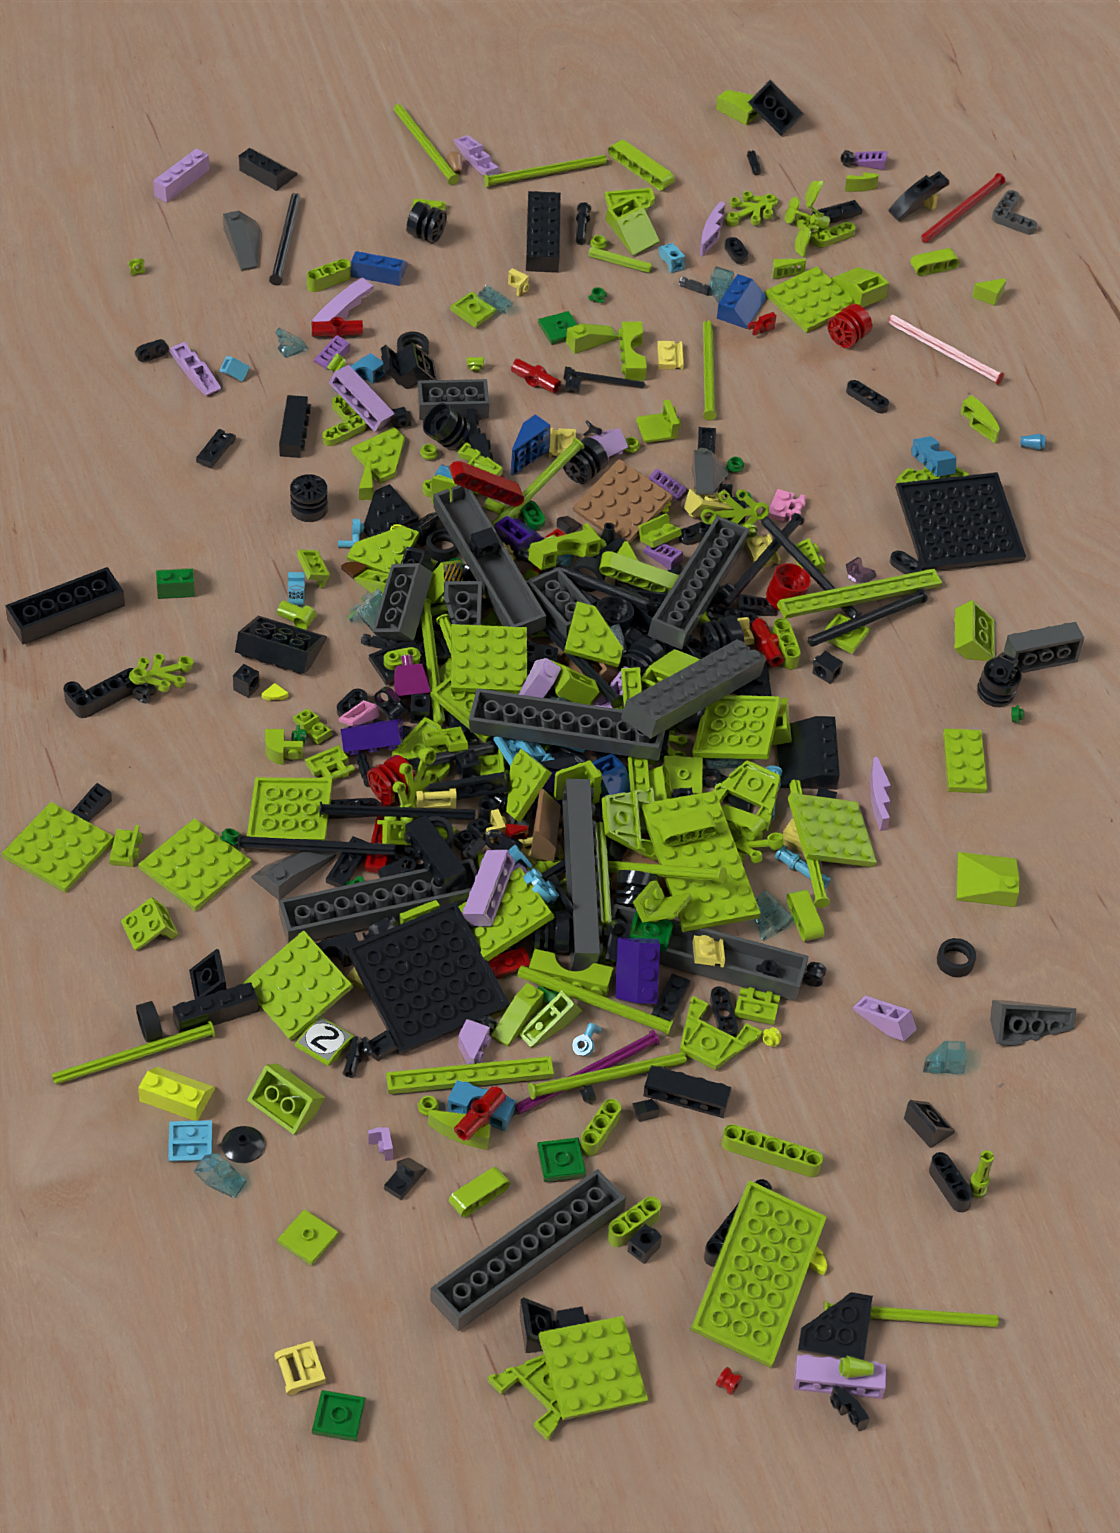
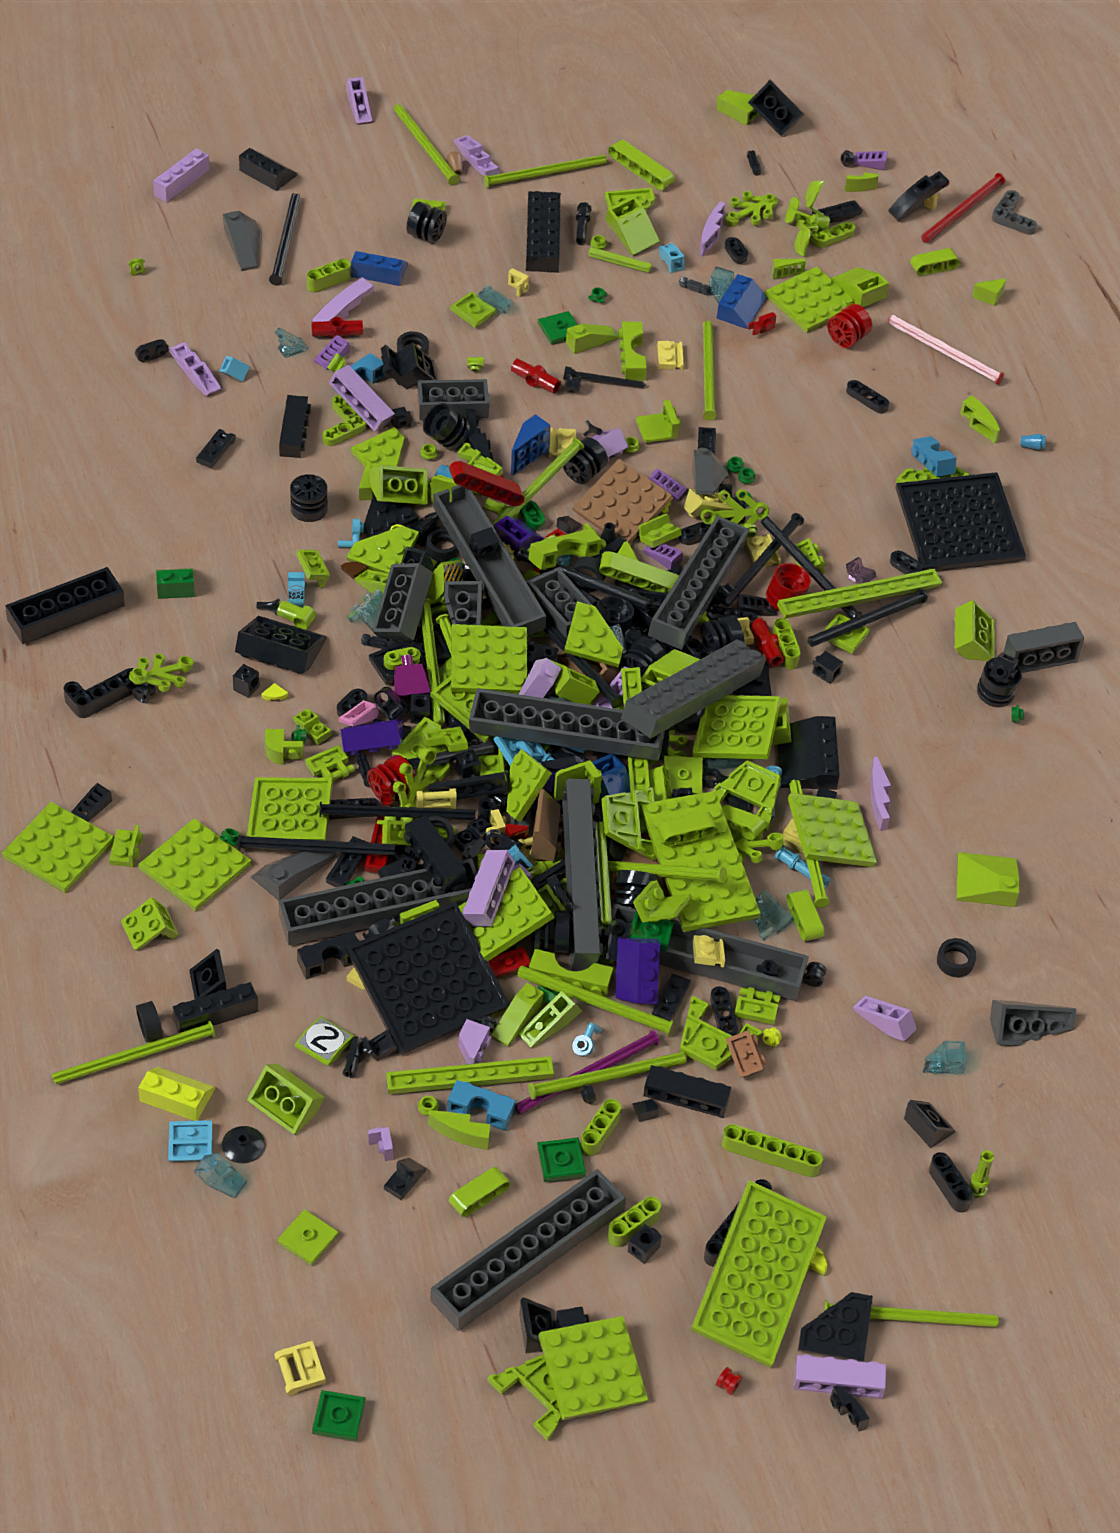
(269, 605): none -> black bar
(298, 985): lime plate -> none
(358, 100): none -> lavender slope
(399, 484): none -> lime slope
(480, 1113): red piece -> none
(545, 889): medium azure plate -> none
(745, 1053): none -> nougat bracket
(746, 476): none -> green plate
(782, 502): bright pink plate -> none
(853, 1367): lime cone -> none
(964, 760): lime plate -> none

